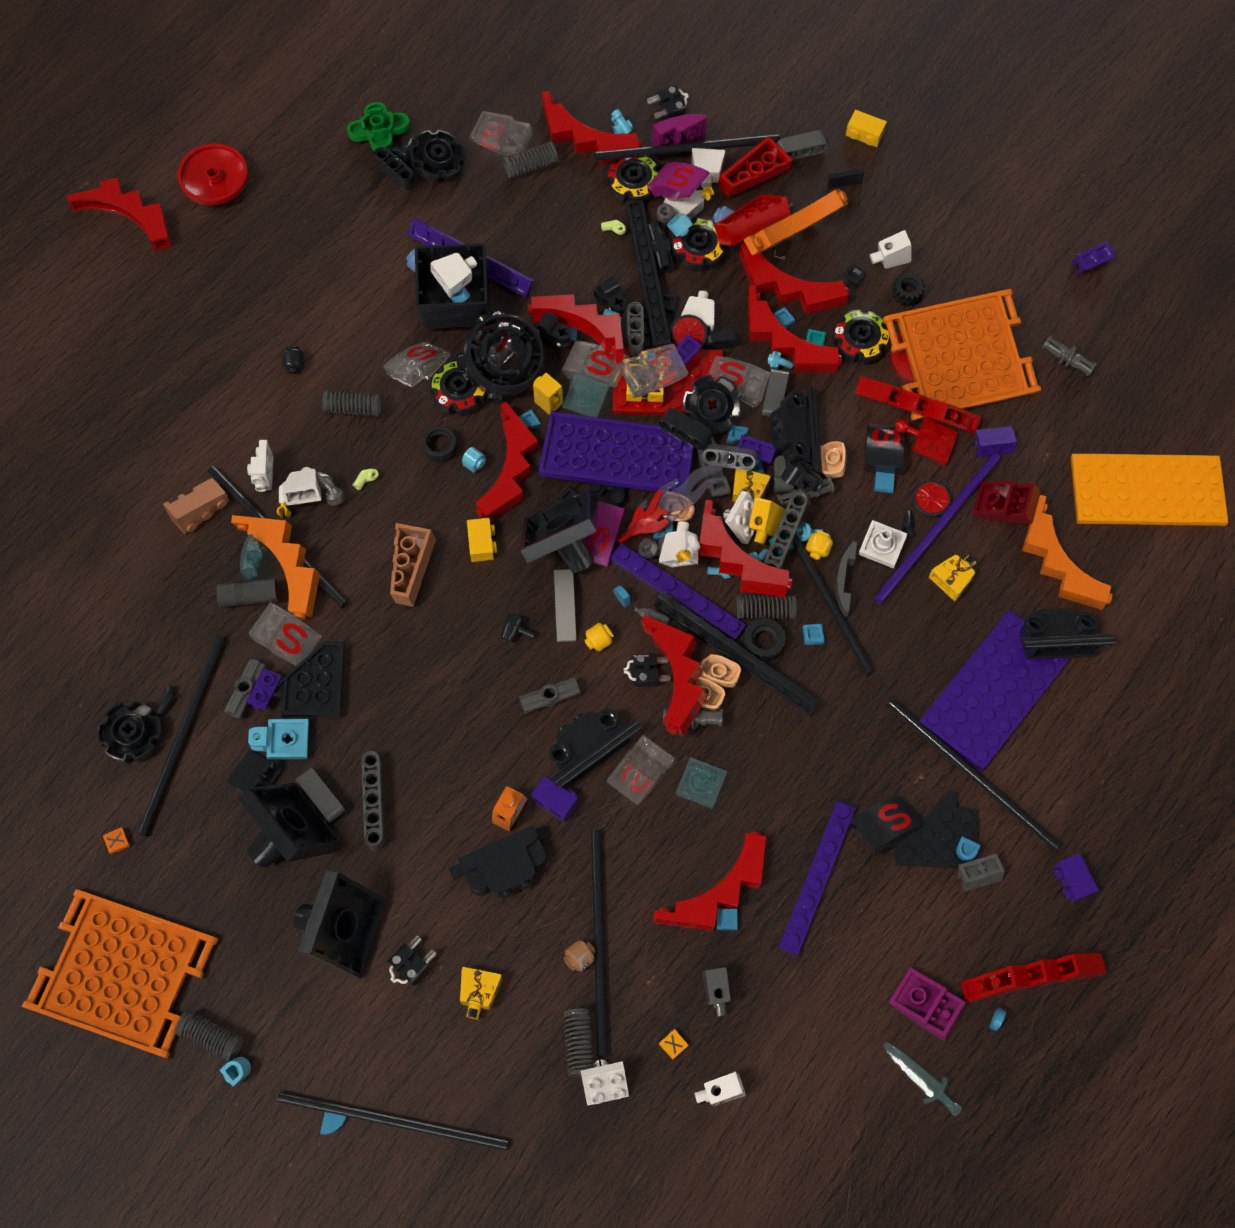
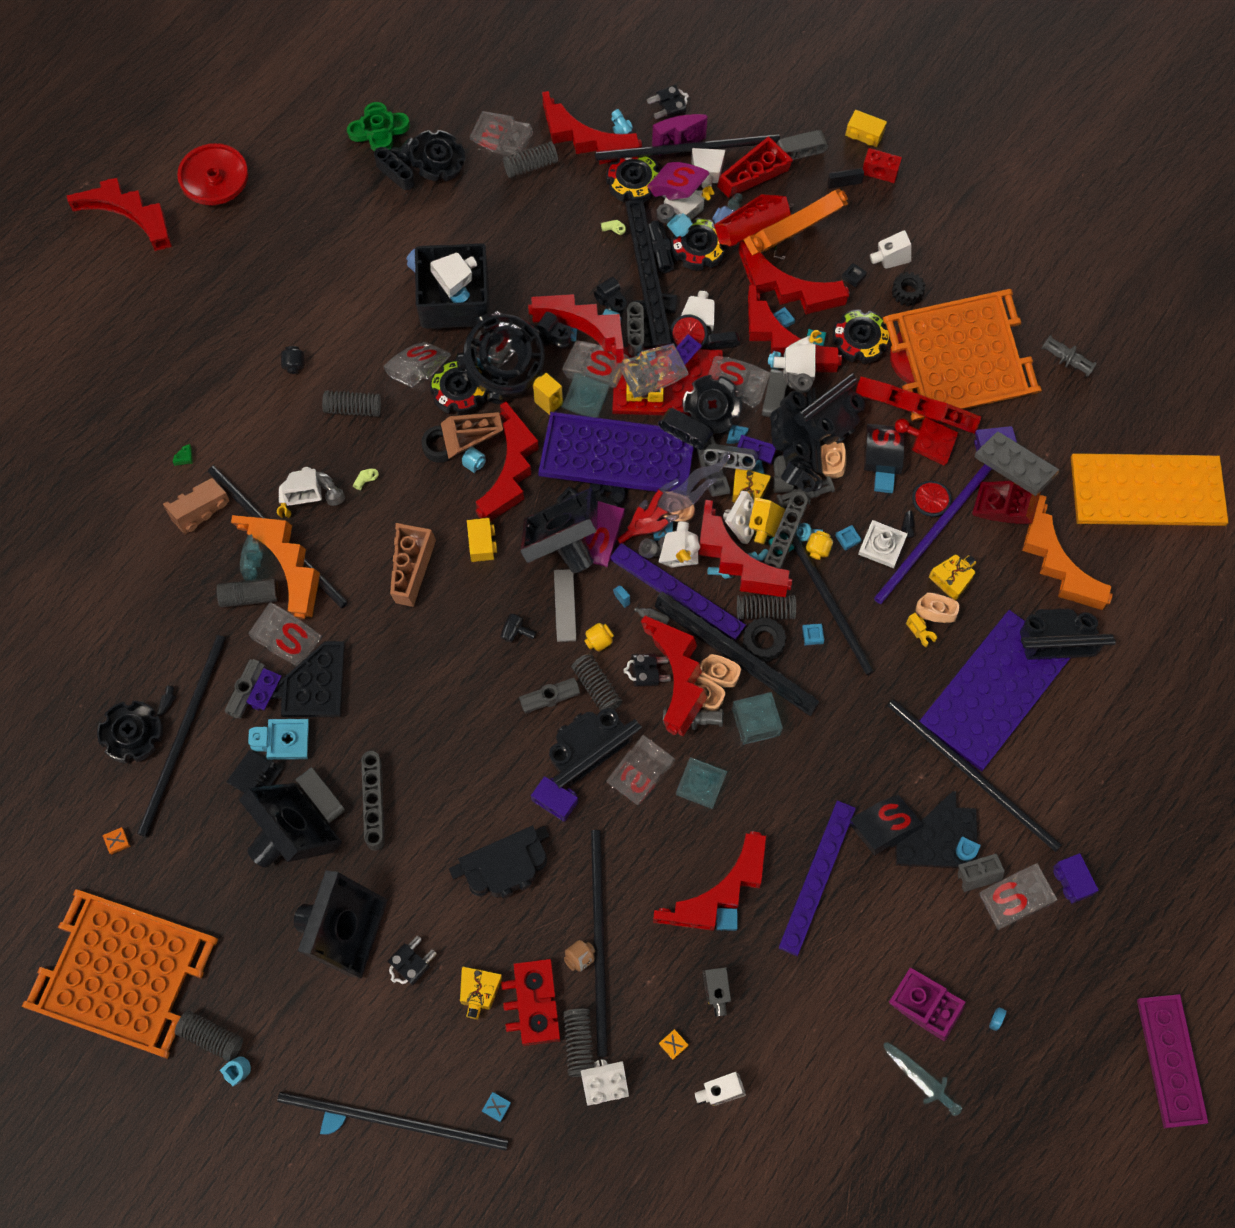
(183, 456): none -> green tile
(262, 467): white plate -> none
(469, 430): none -> nougat wedge
(496, 270): dark purple plate -> none
(496, 1107): none -> dark azure tile
(509, 807): orange torso -> none
(530, 420): dark azure tile -> none
(534, 996): none -> red piece
(618, 700): none -> dark grey piece
(733, 203): none -> clear light blue arm
(757, 718): none -> clear light blue brick
(799, 363): none -> white torso
(833, 413): none -> black brick
(843, 599): dark grey slope -> none
(848, 537): none -> dark azure tile
(881, 165): none -> red brick
(918, 627): none -> yellow plate
(937, 608): none -> light nougat piece
(1016, 463): none -> dark grey plate
(1018, 896): none -> clear slope
(1033, 975): red arch -> none
(1093, 257): dark purple hinge -> none
(1172, 1061): none -> magenta plate

